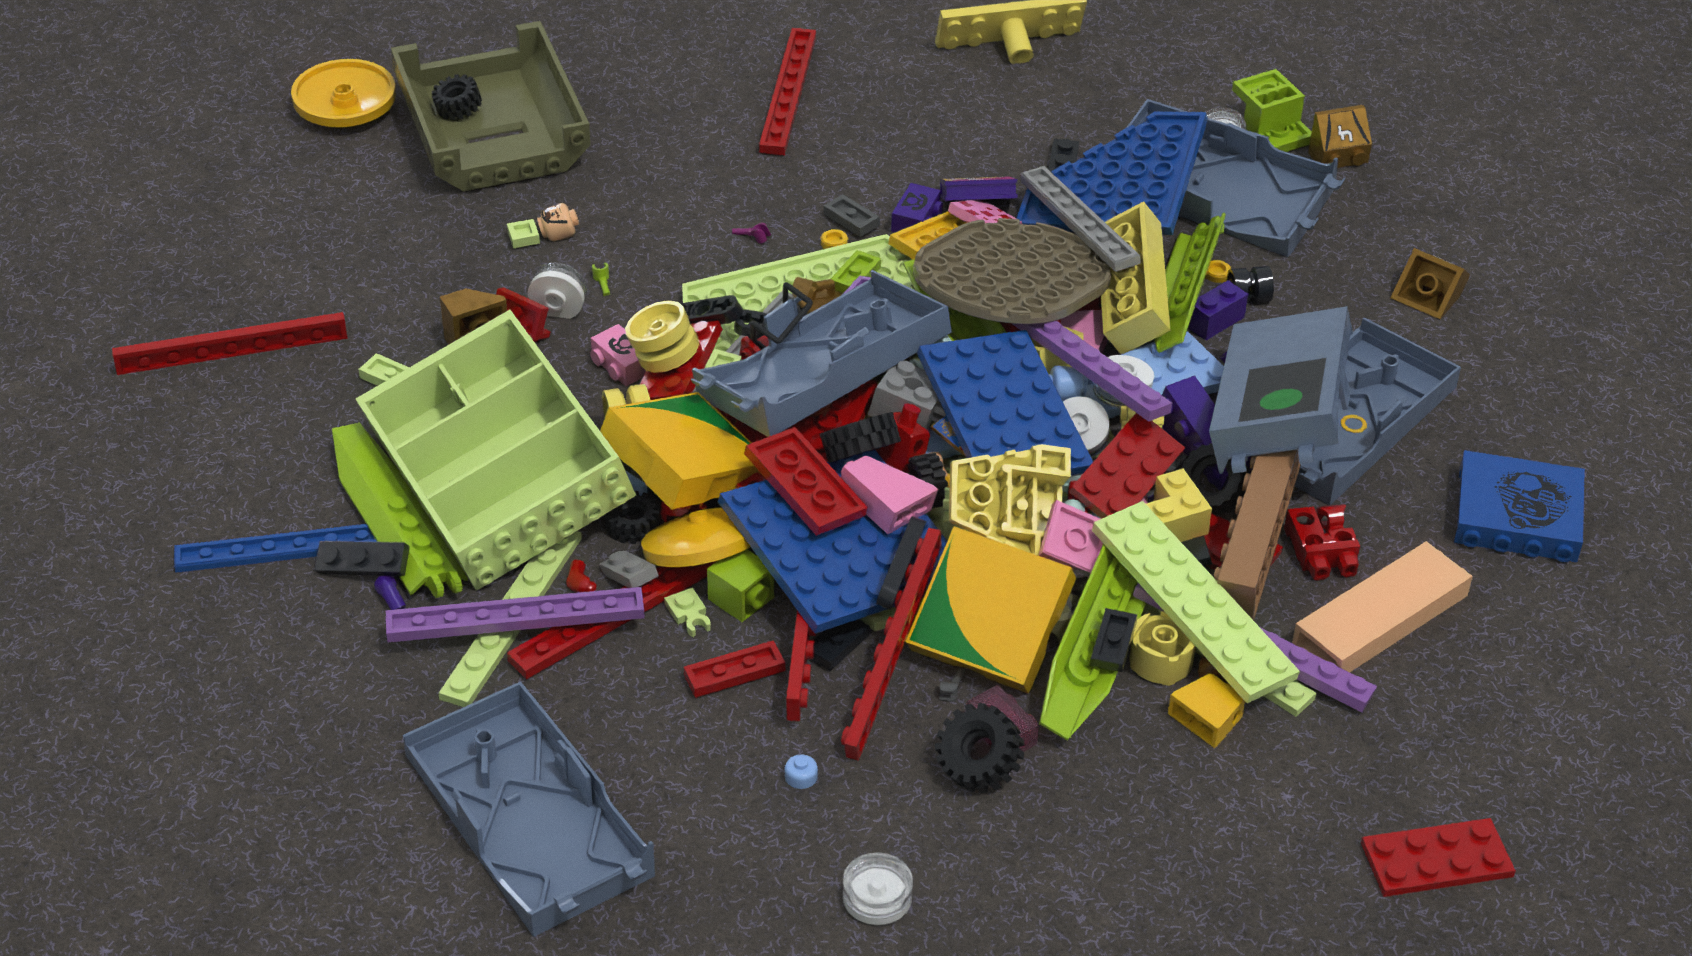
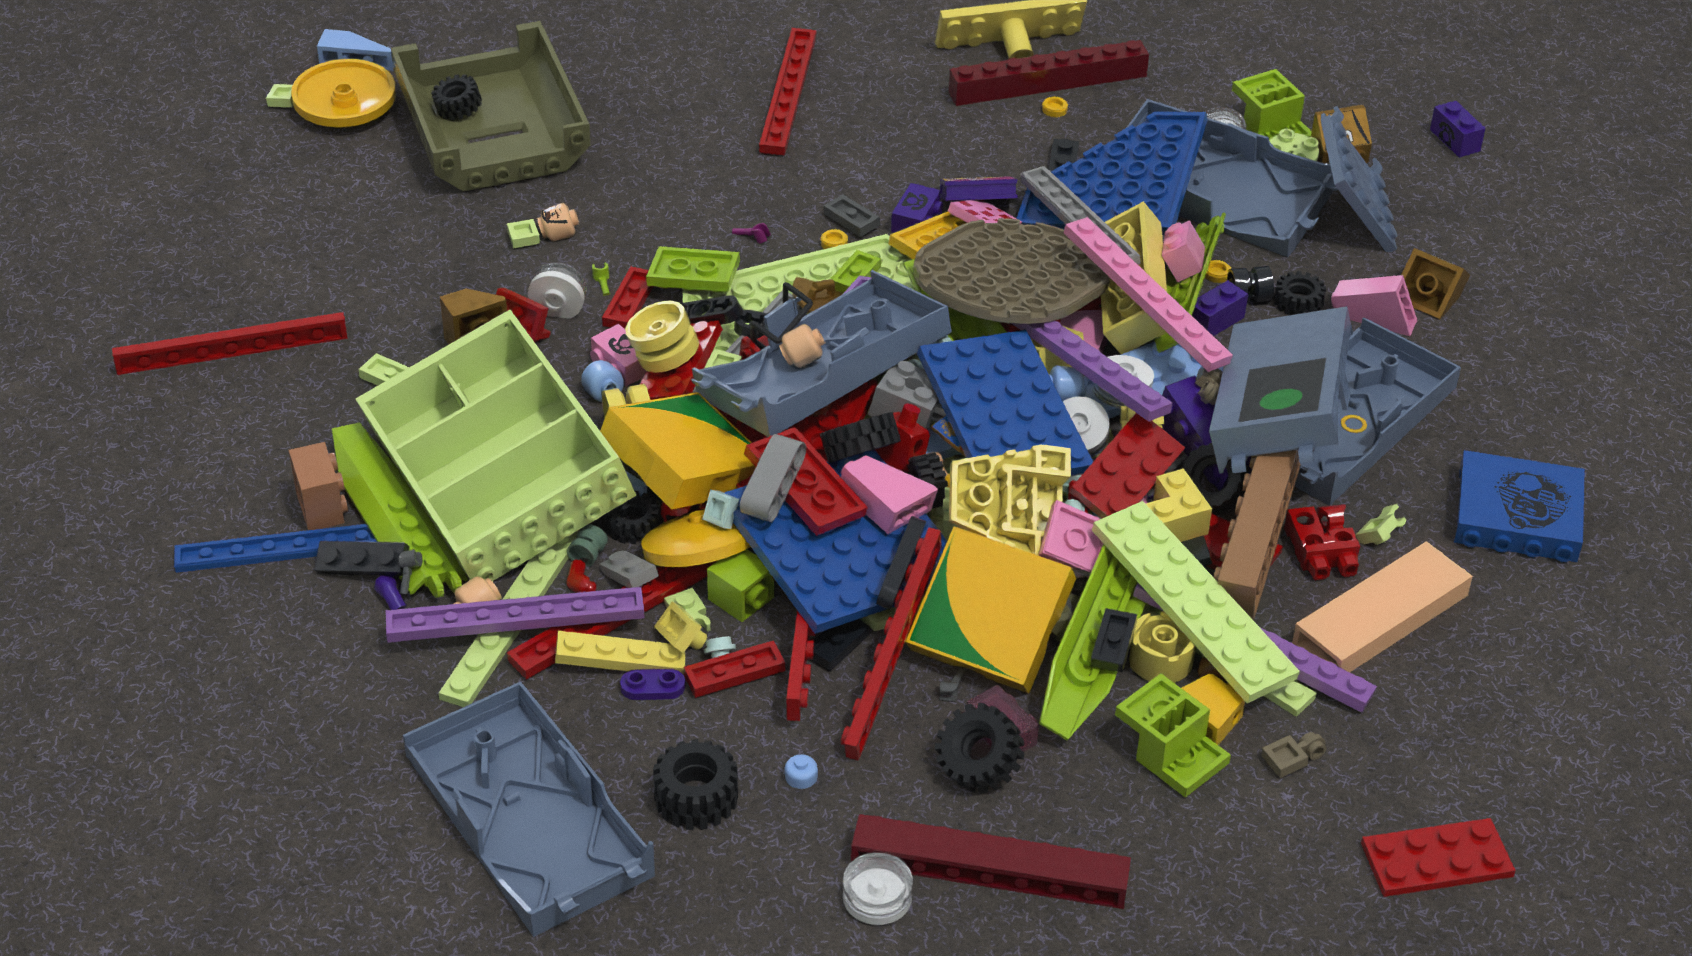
(280, 96): none -> yellowish green plate
(318, 486): none -> nougat brick
(348, 45): none -> light blue slope
(408, 560): none -> dark grey hand
(477, 591): none -> light nougat head
(589, 541): none -> sand green wheel
(599, 377): none -> light blue head
(616, 652): none -> light yellow plate
(628, 298): none -> red plate
(652, 684): none -> dark purple plate
(680, 628): none -> light yellow tile
(693, 269): none -> lime plate
(695, 803): none -> black tyre
(719, 646): none -> light aqua plate
(720, 509): none -> light aqua tile
(773, 477): none -> light grey beam
(802, 346): none -> light nougat head
(997, 861): none -> dark red brick
(1048, 72): none -> dark red brick
(1054, 107): none -> yellow tile
(1148, 294): none -> bright pink plate
(1172, 735): none -> lime bracket
(1183, 250): none -> bright pink brick
(1209, 384): none -> dark tan plate
(1287, 756): none -> dark tan plate
(1296, 144): none -> yellowish green plate
(1303, 284): none -> black tyre
(1358, 182): none -> sand blue plate
(1378, 300): none -> bright pink slope
(1379, 529): none -> yellowish green plate
(1457, 128): none -> dark purple brick

